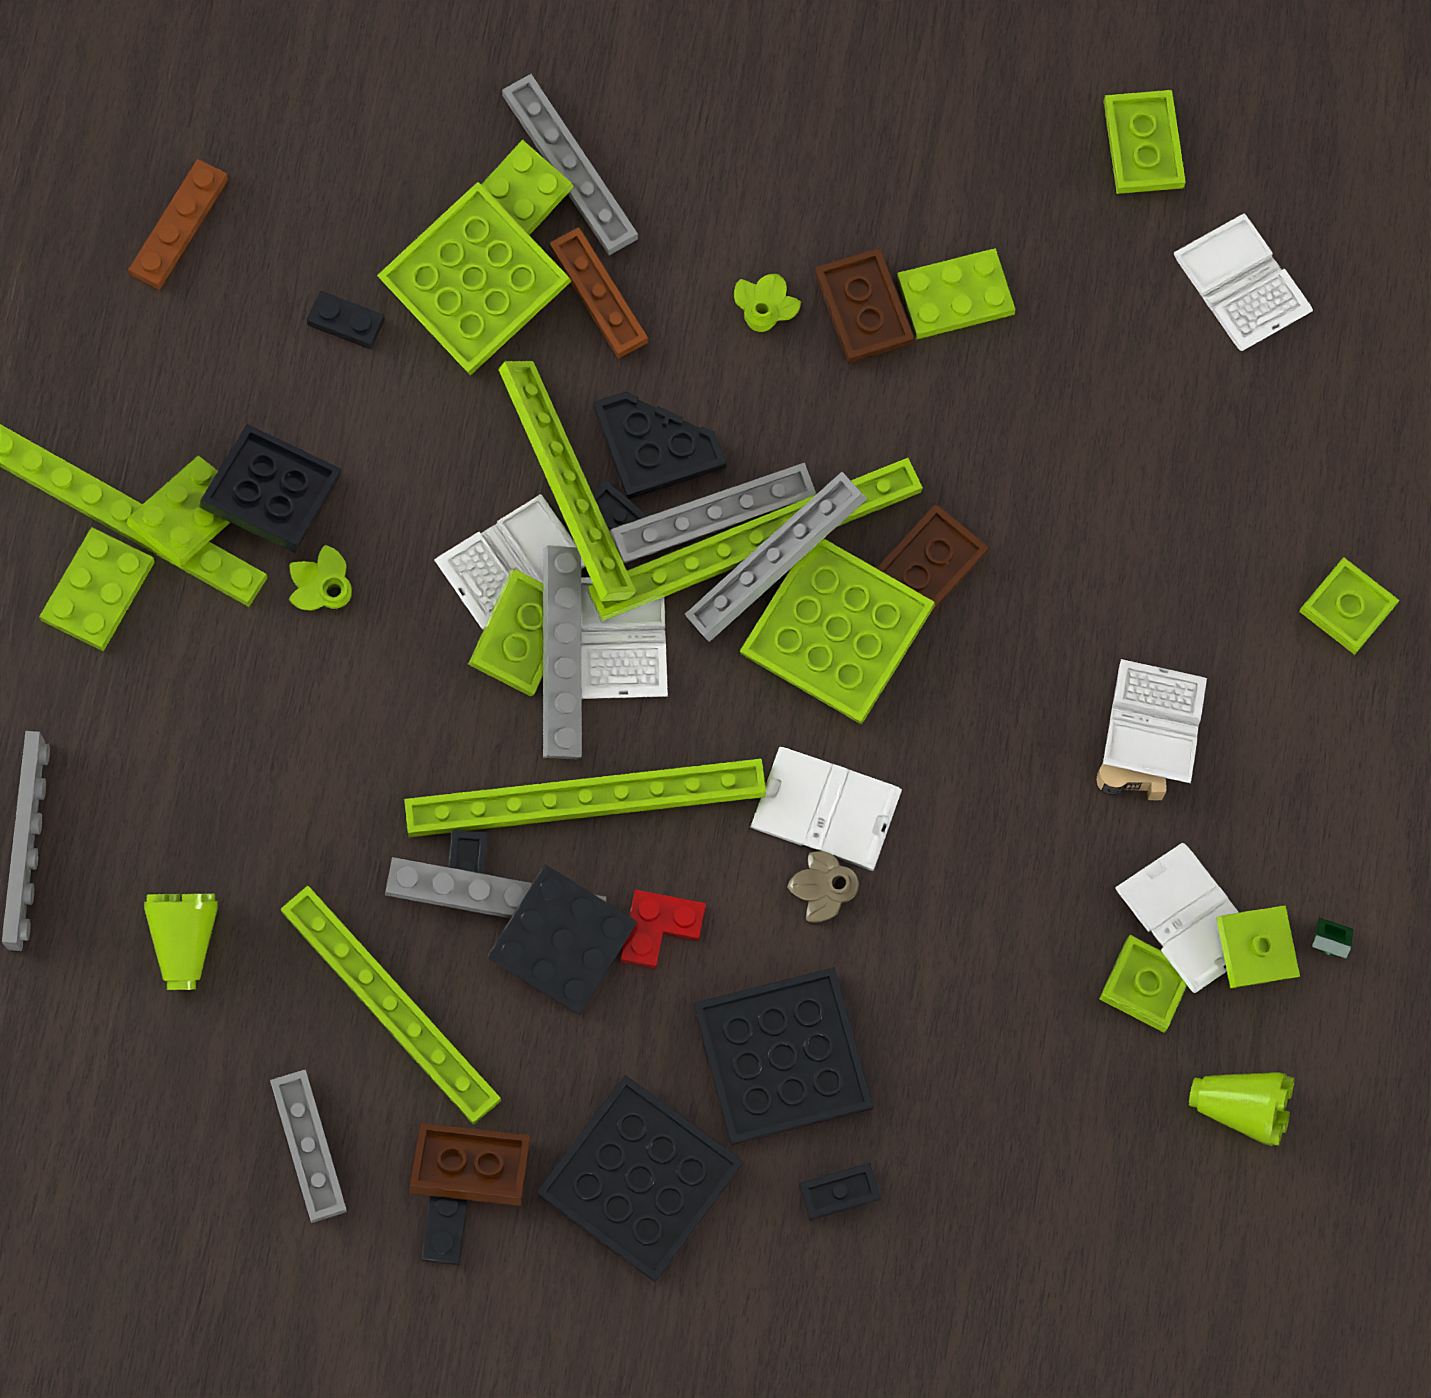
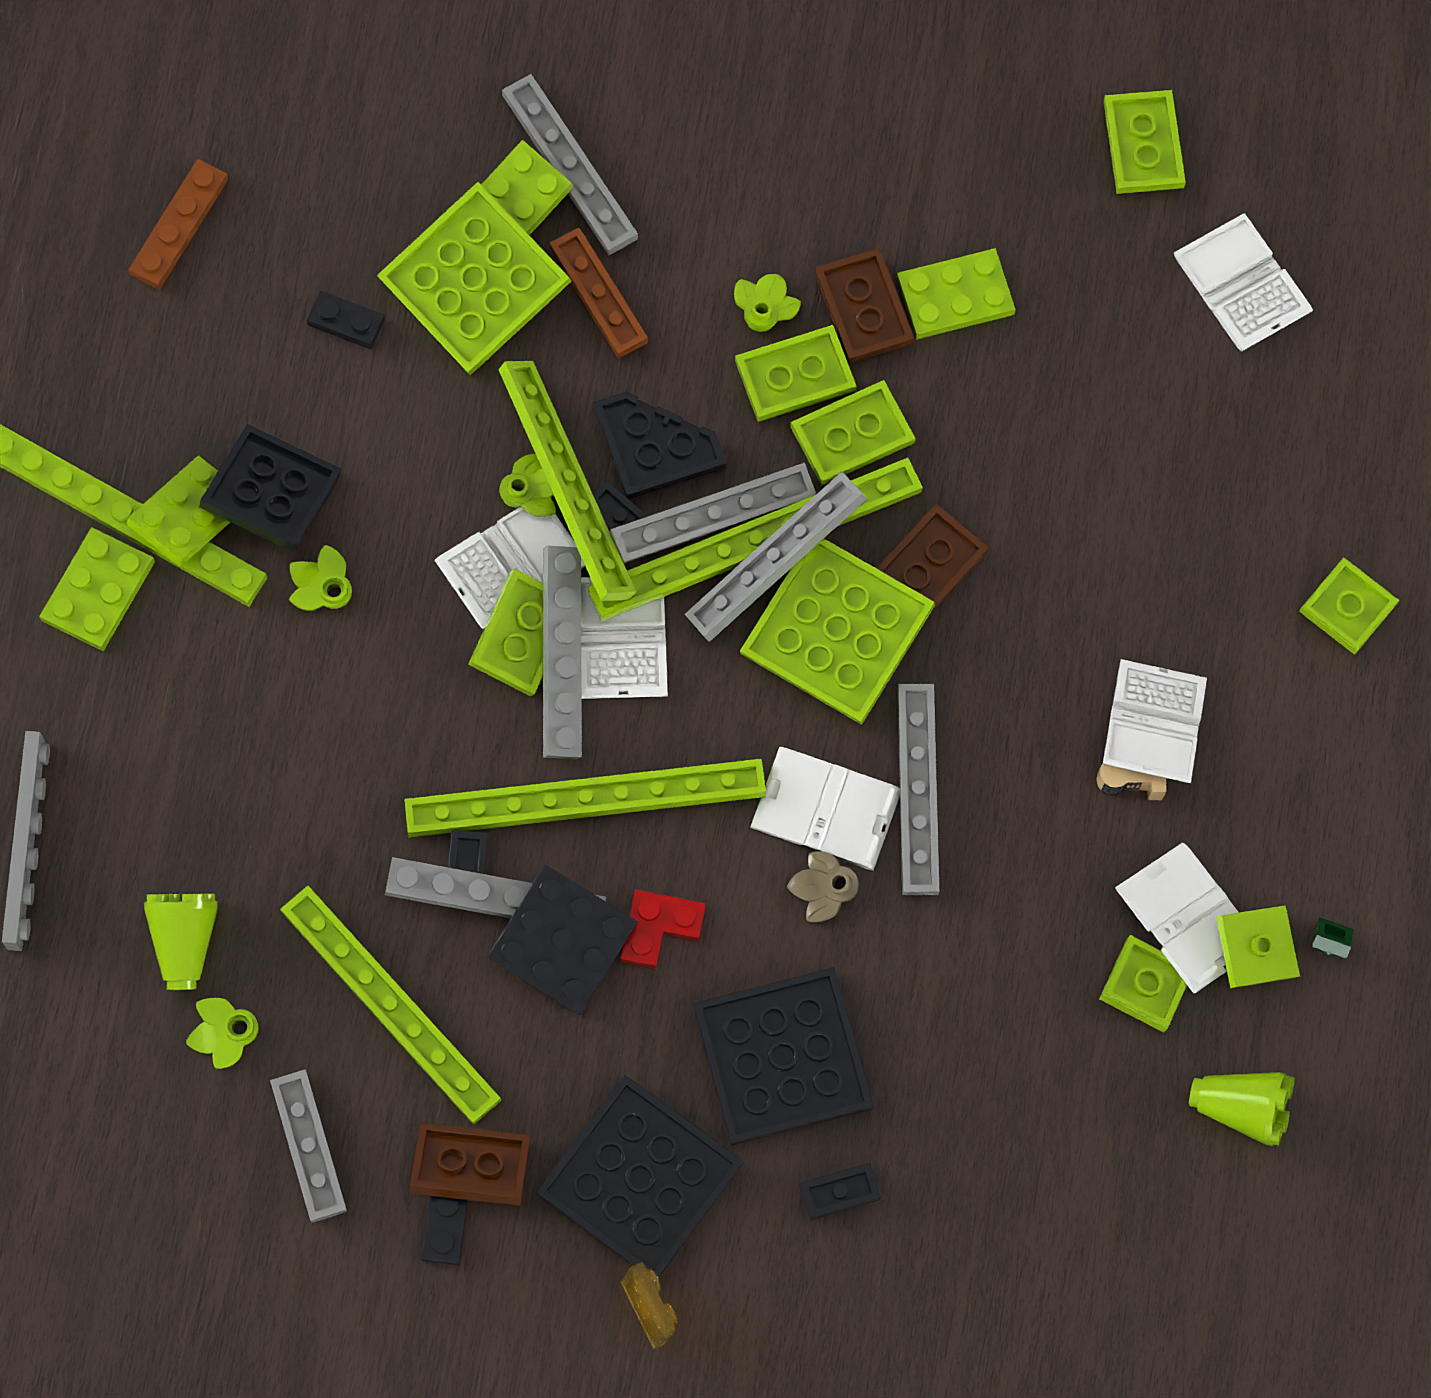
(217, 1031): none -> lime plate
(536, 490): none -> lime plate
(655, 1317): none -> clear yellow plate
(795, 373): none -> lime plate
(852, 432): none -> lime plate
(918, 789): none -> light grey plate

